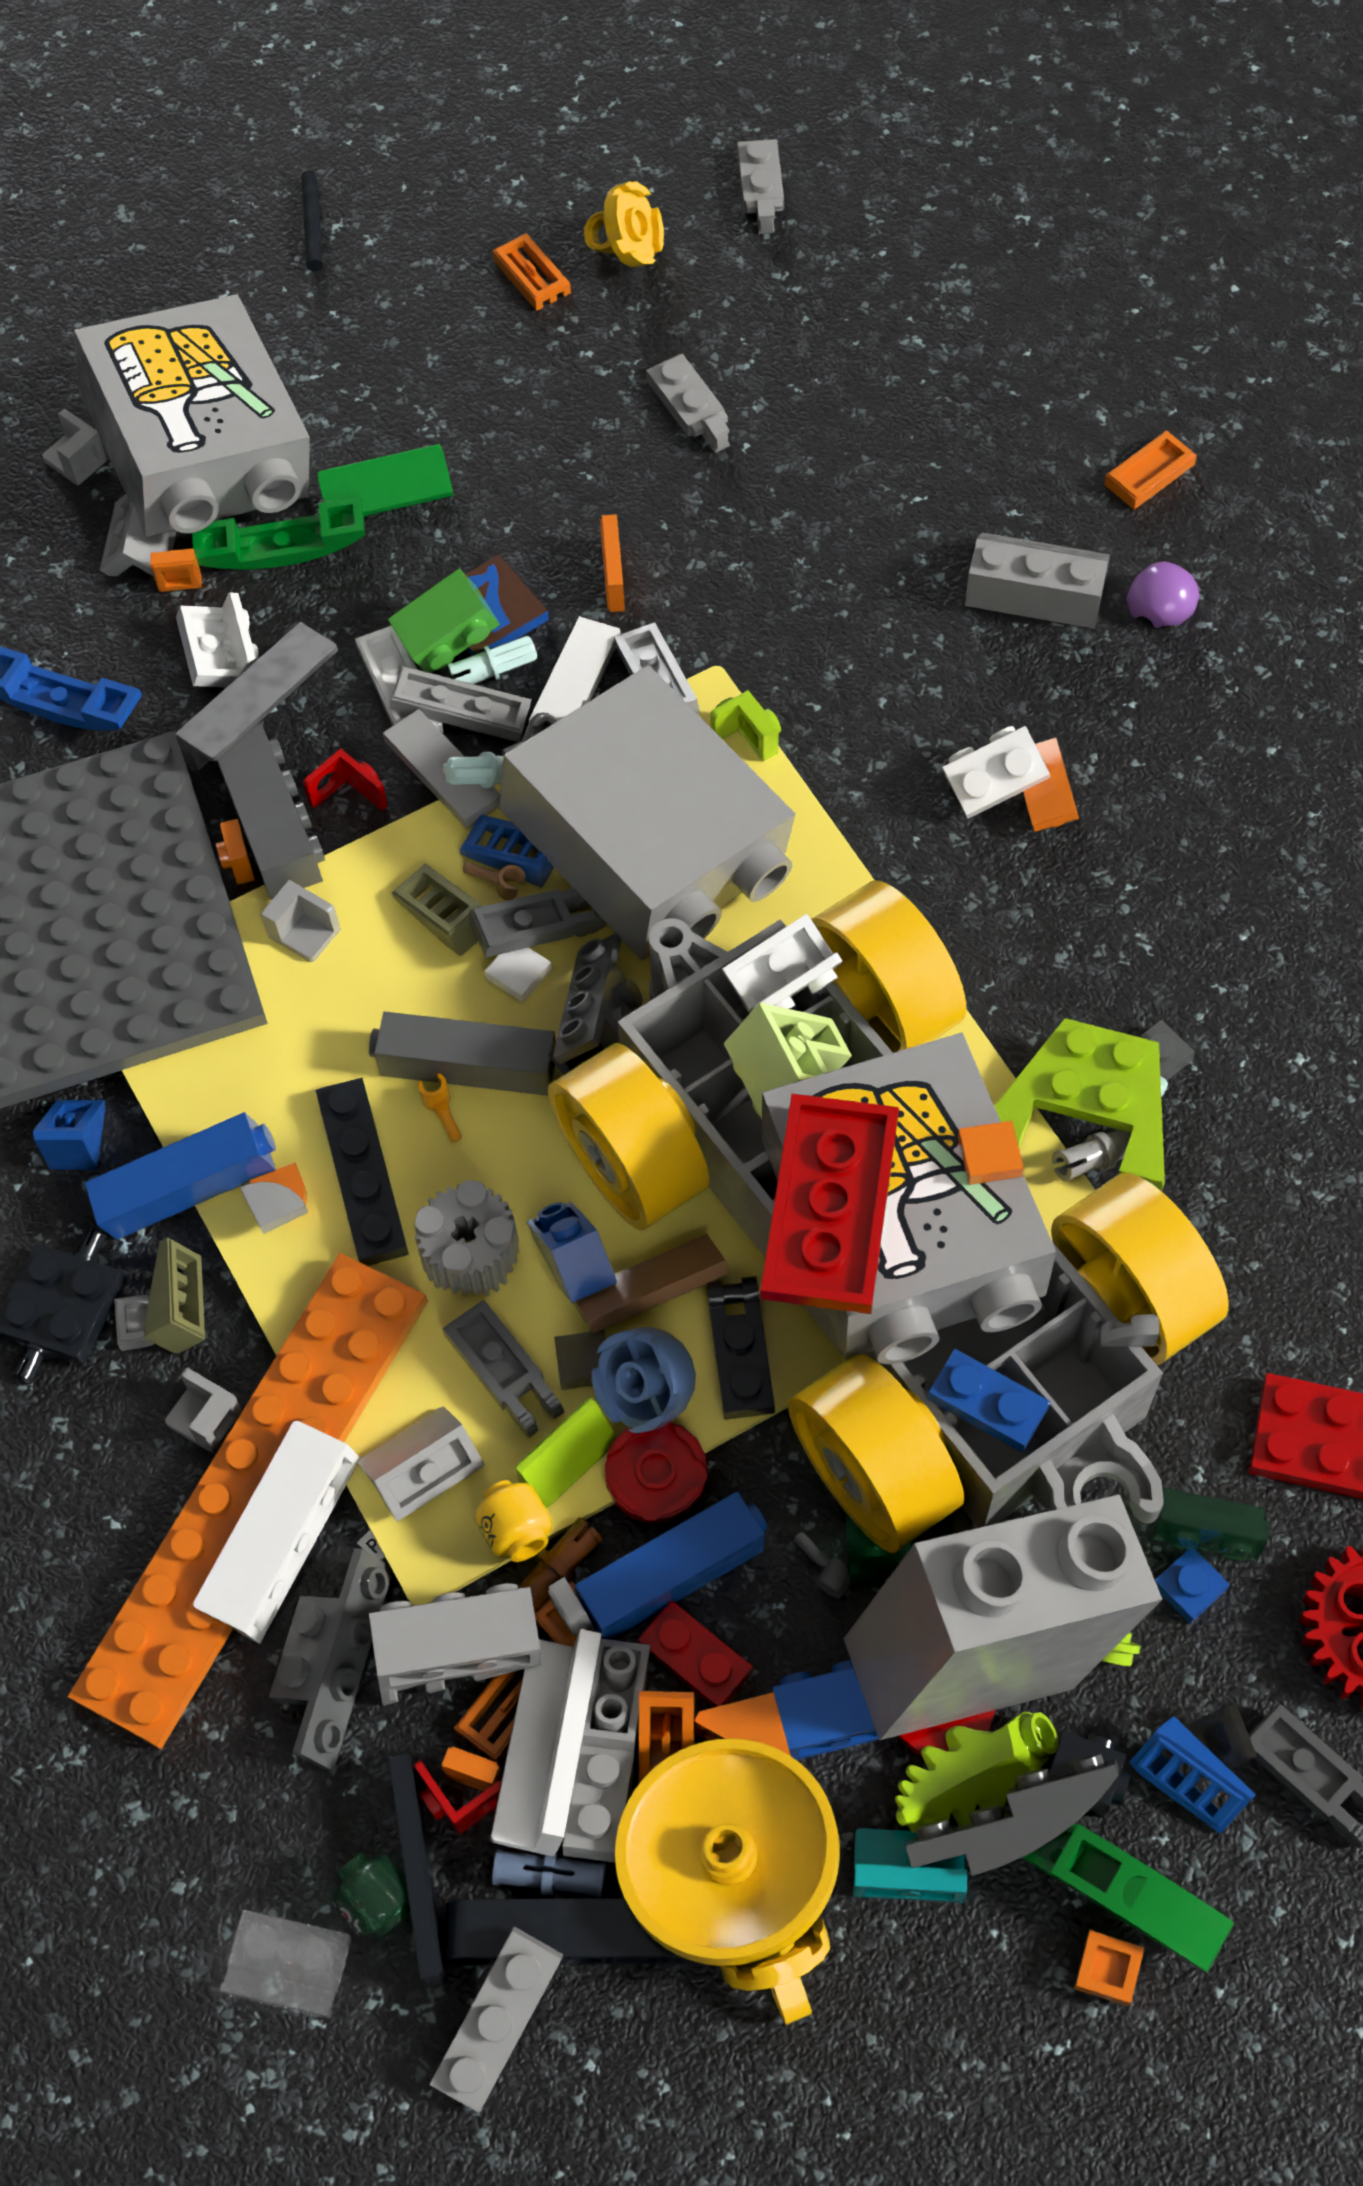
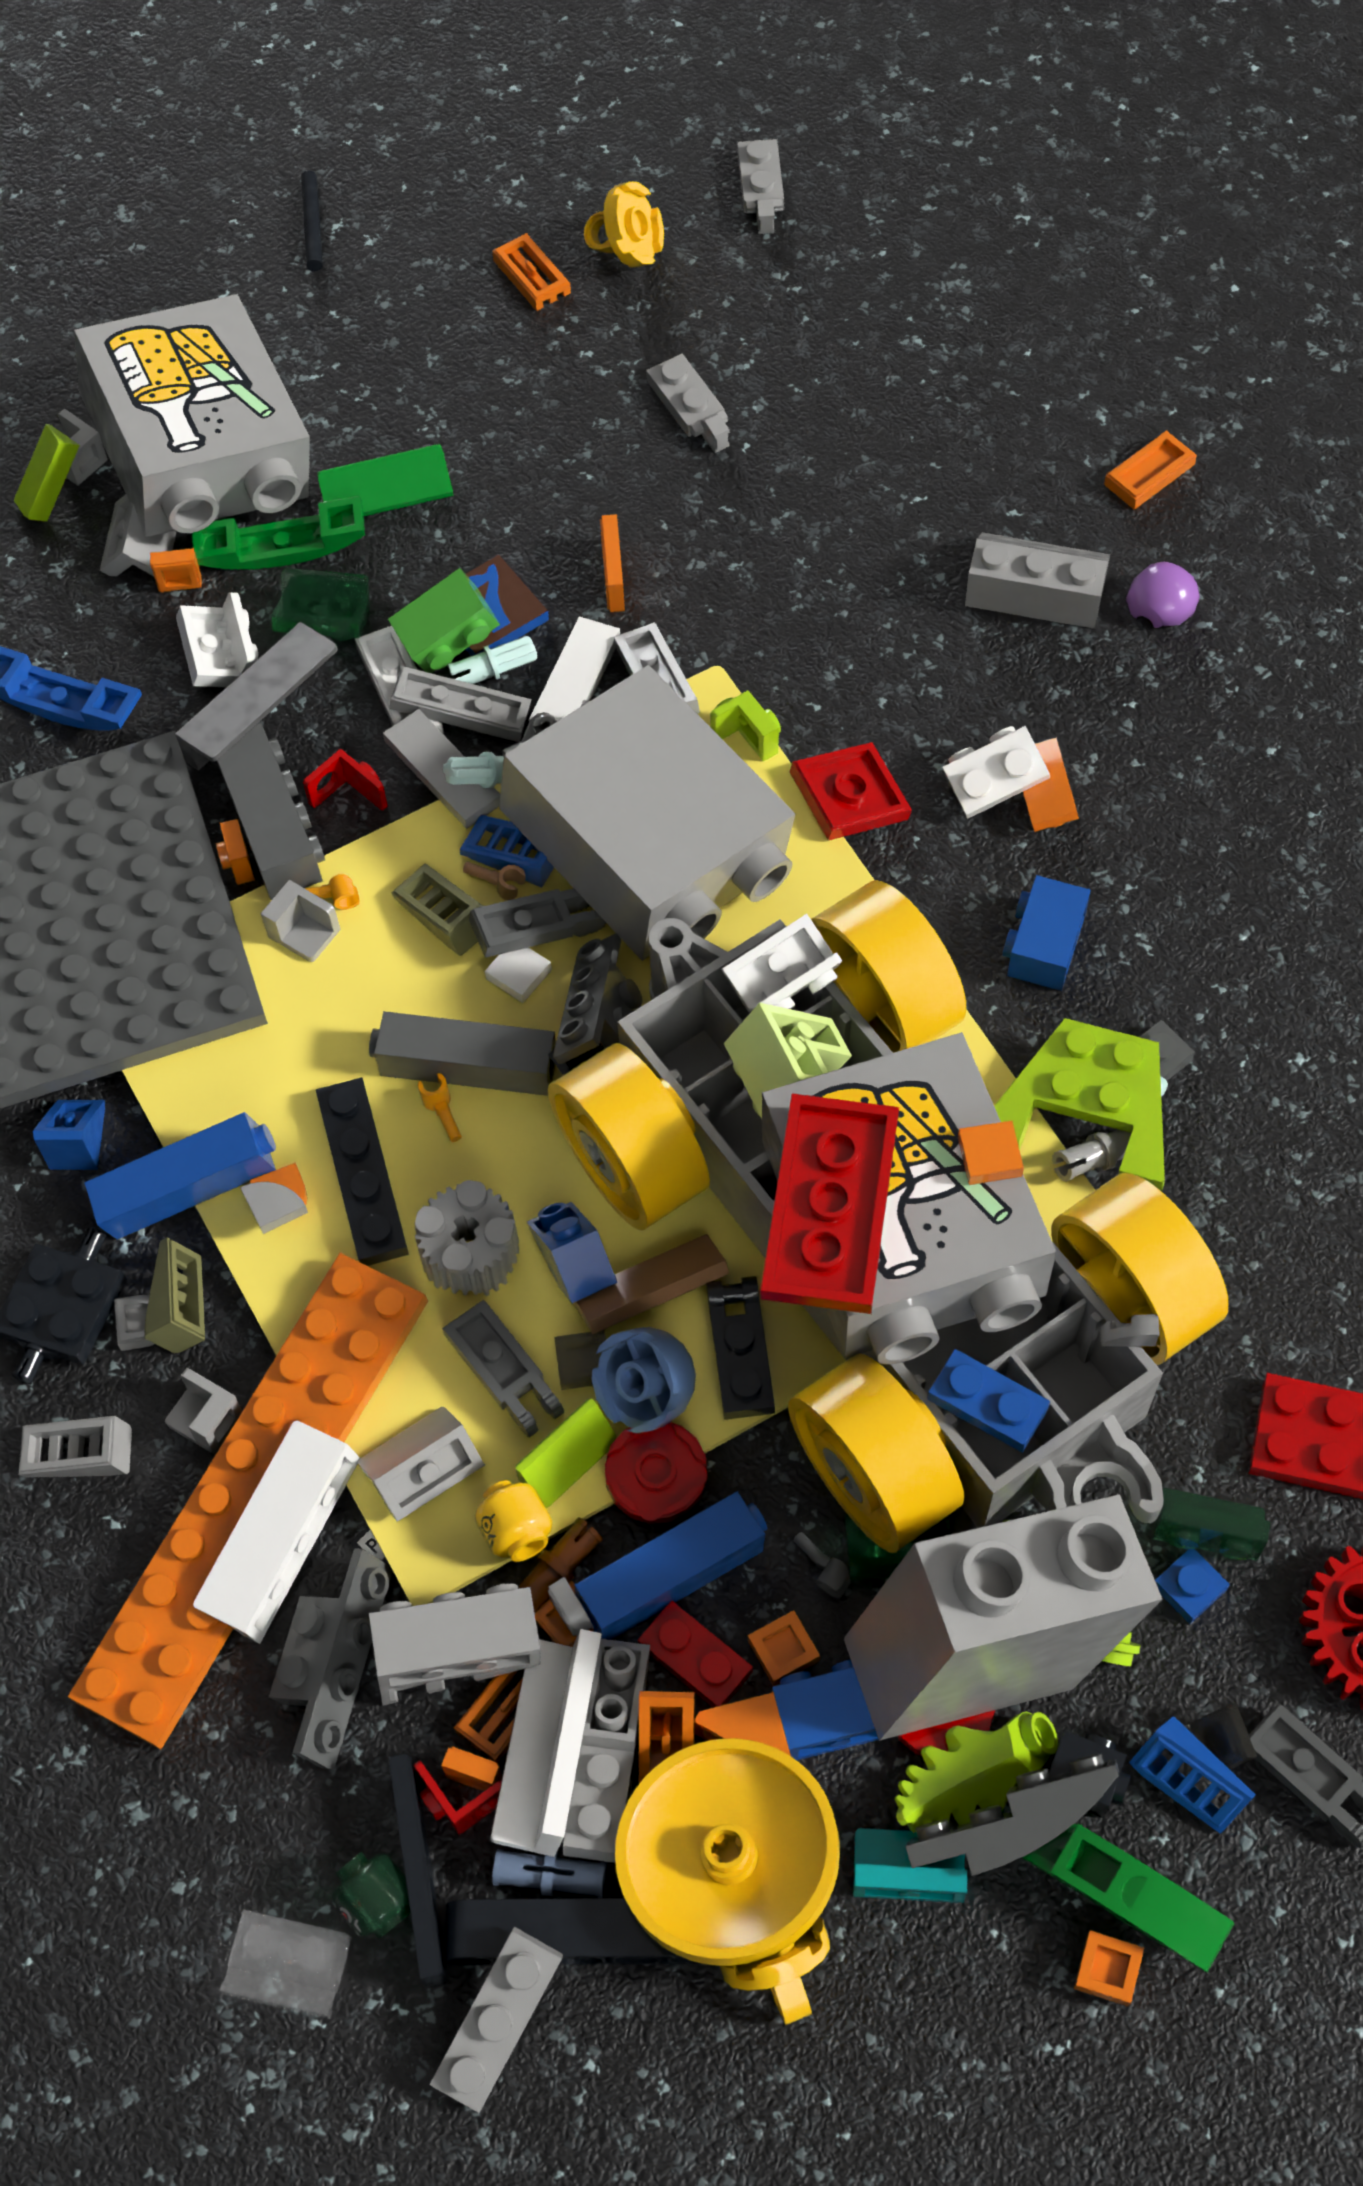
(45, 474): none -> lime slope
(107, 1453): none -> light grey slope
(324, 601): none -> clear green bracket
(341, 890): none -> light orange hand
(783, 1647): none -> orange plate
(850, 791): none -> red tile
(1047, 932): none -> blue brick

